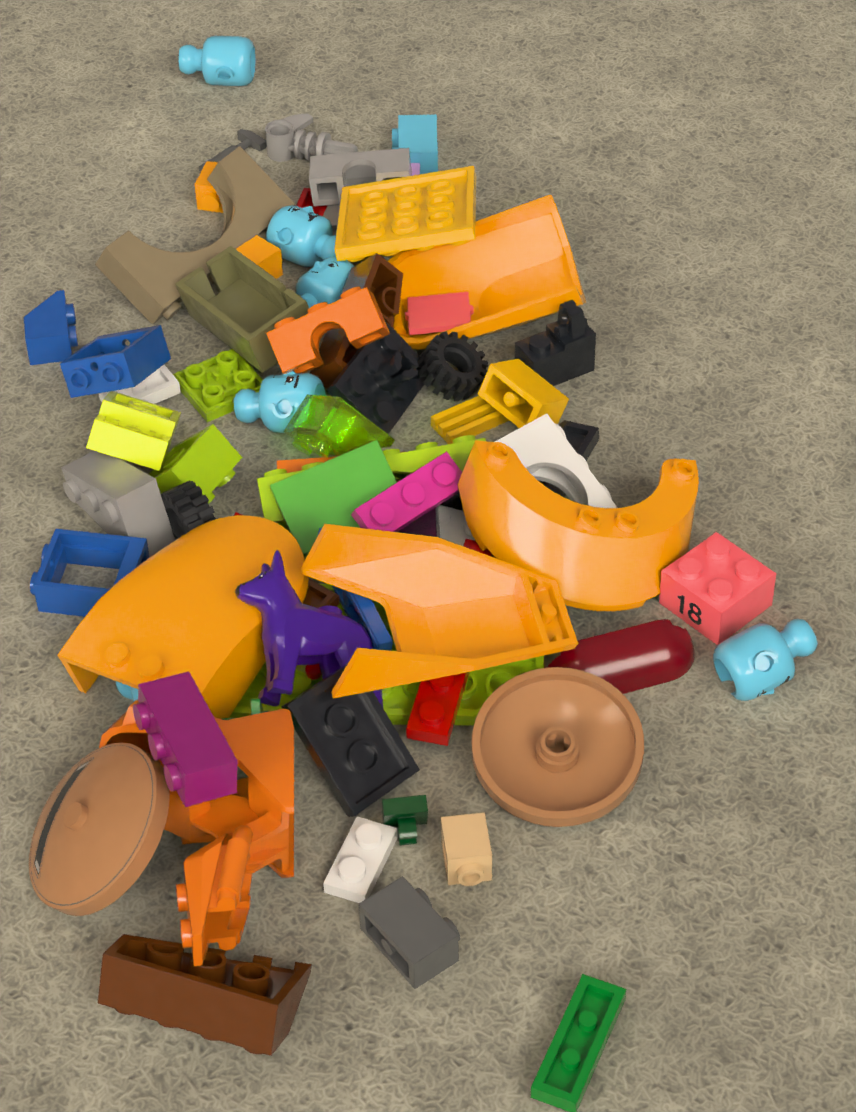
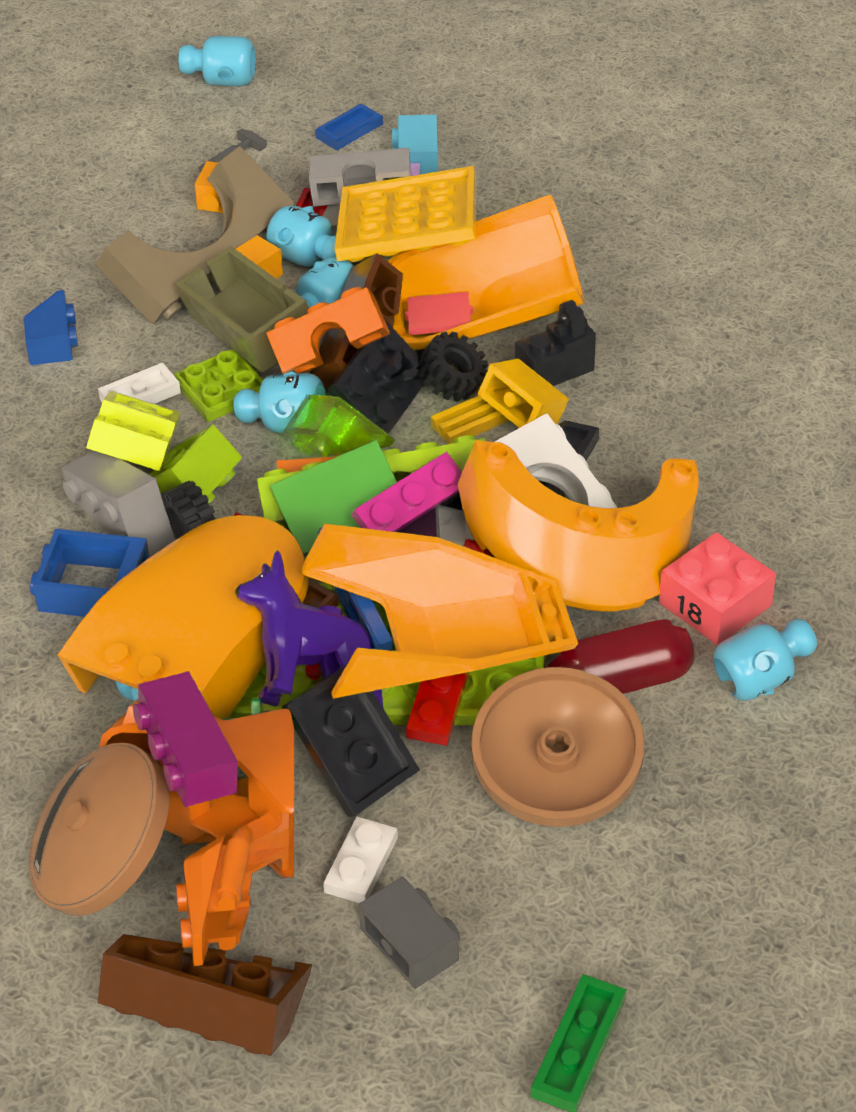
(111, 365): blue window -> none
(288, 140): light grey piece -> none
(349, 126): none -> blue tile
(405, 815): dark green tile -> none
(466, 849): tan brick -> none

